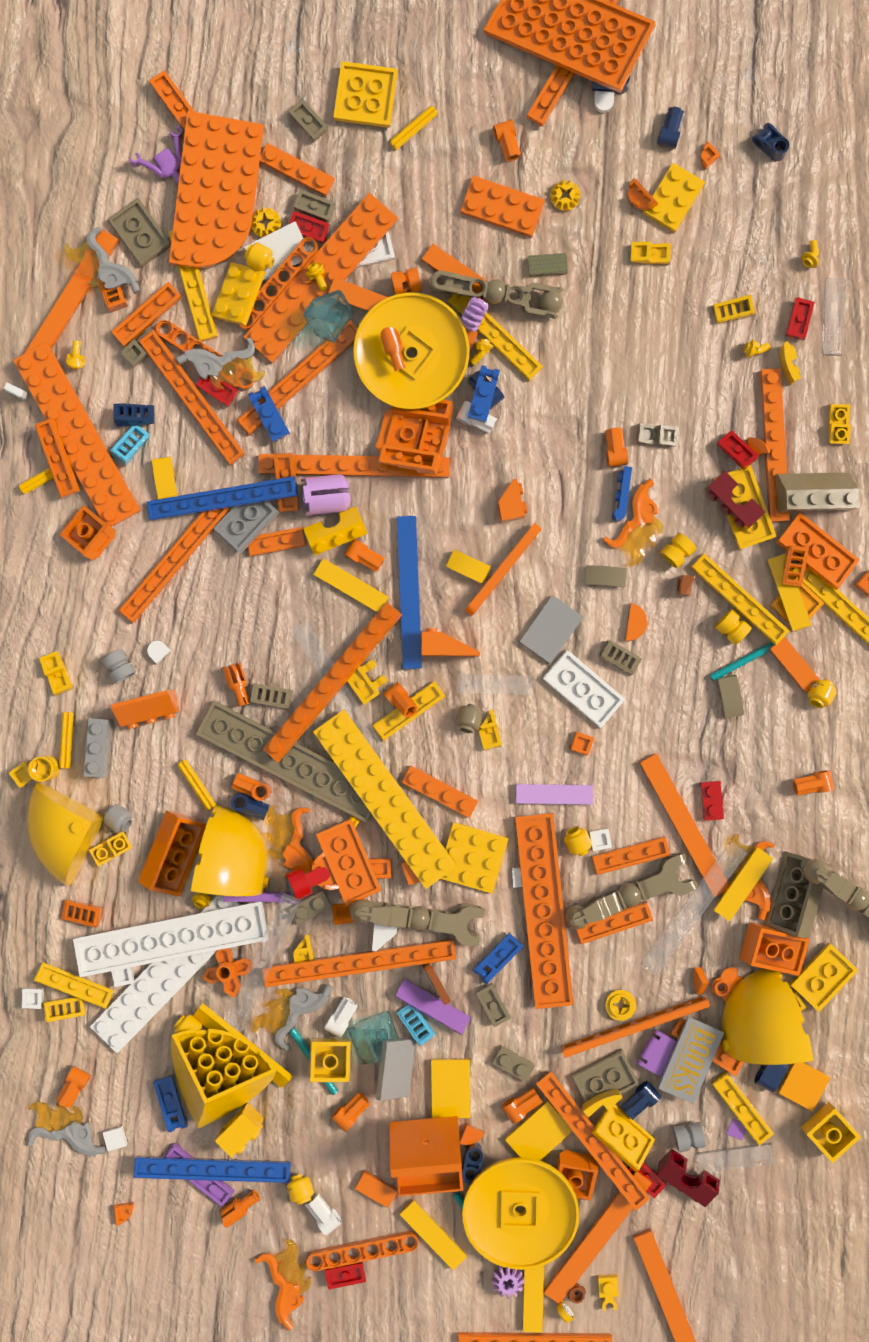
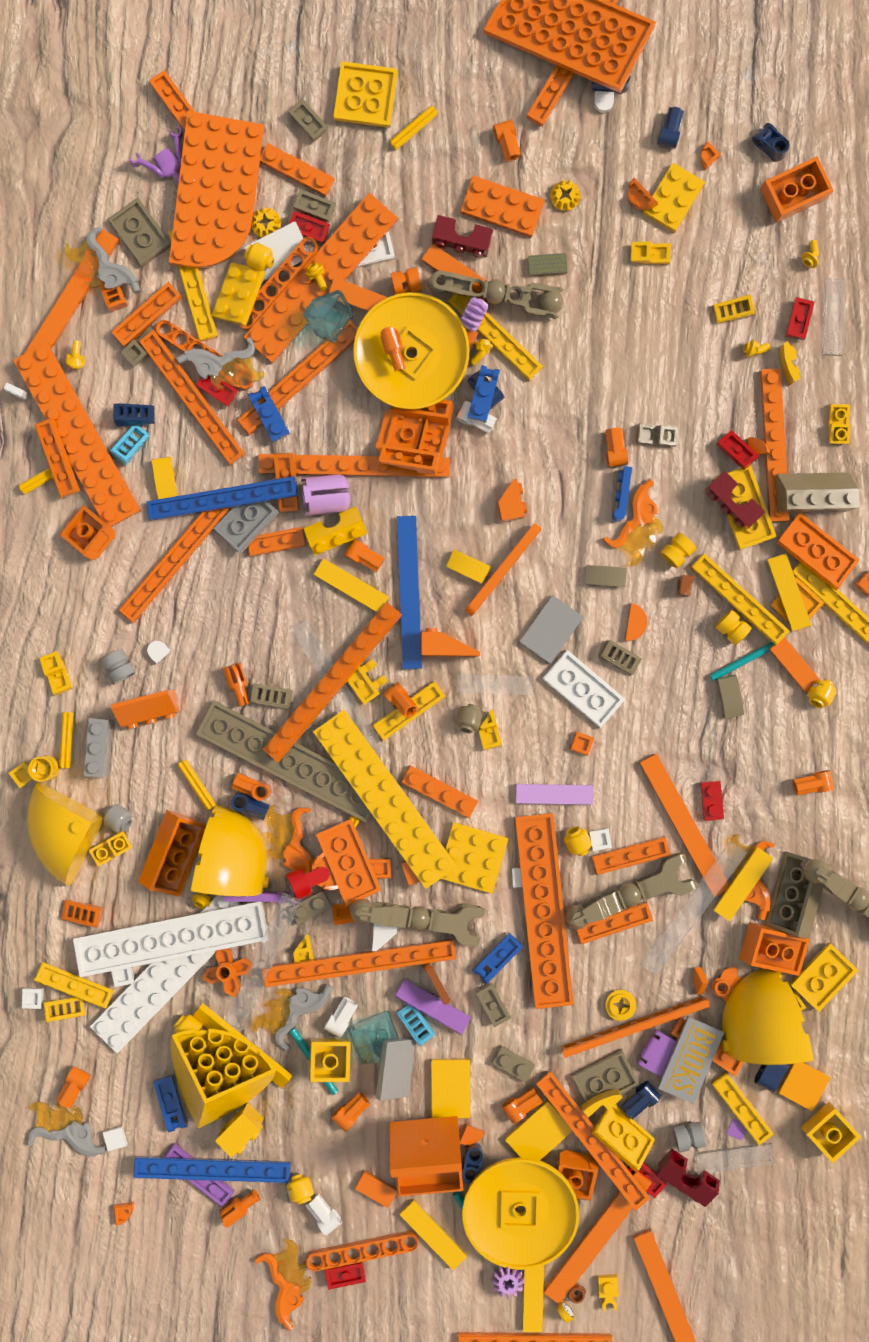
(476, 243): none -> dark red arch
(796, 189): none -> orange brick
(803, 560): orange slope -> none

